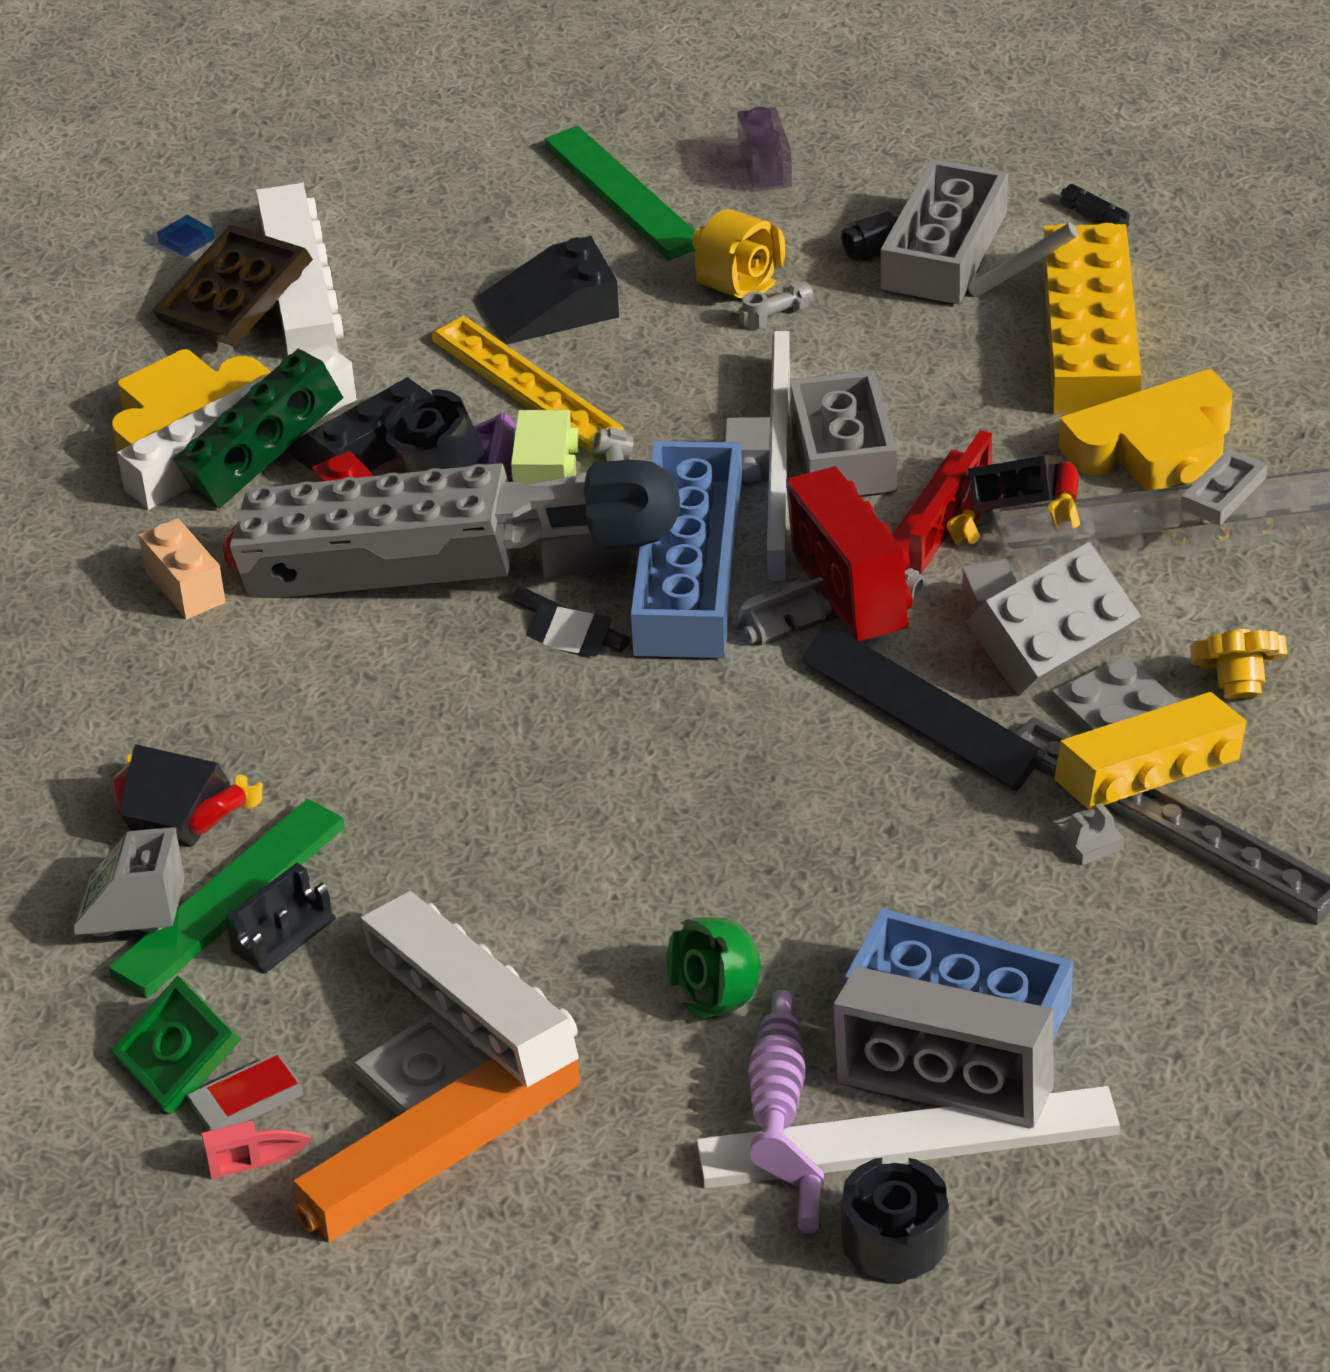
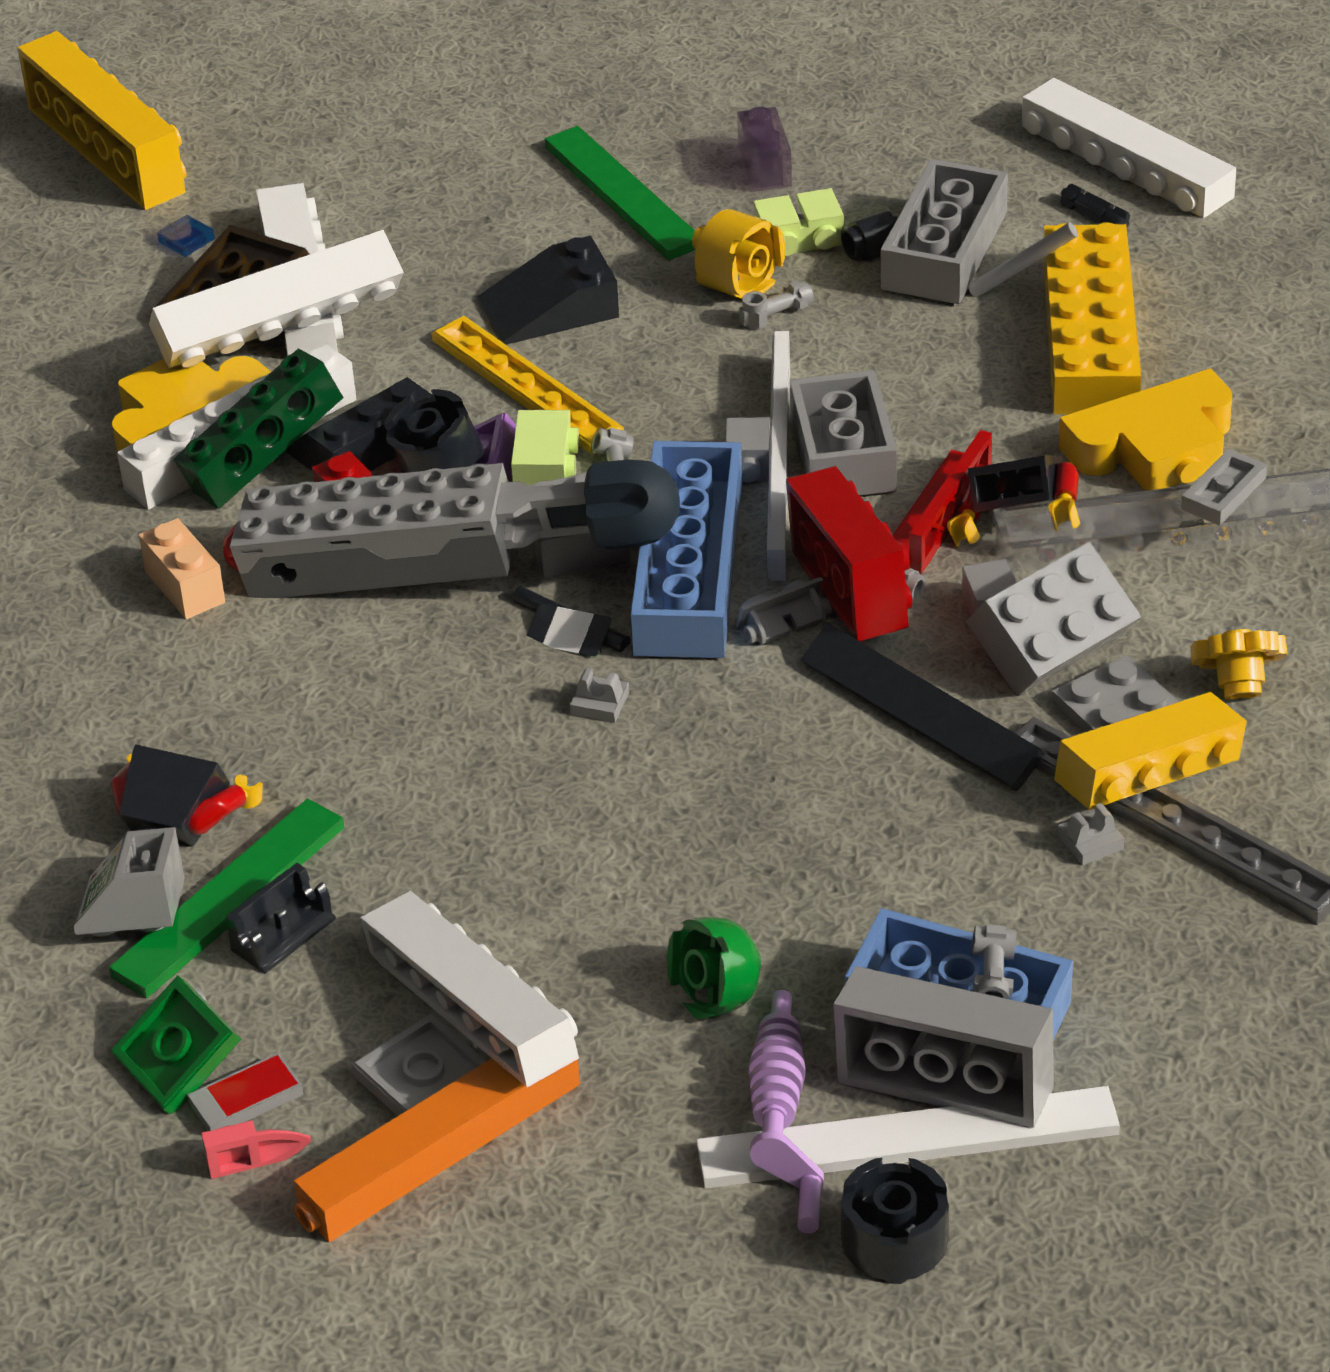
(102, 120): none -> yellow brick
(276, 300): none -> white brick
(599, 697): none -> light grey tile
(817, 231): none -> yellowish green piece
(994, 946): none -> light grey bar
(1128, 147): none -> white brick

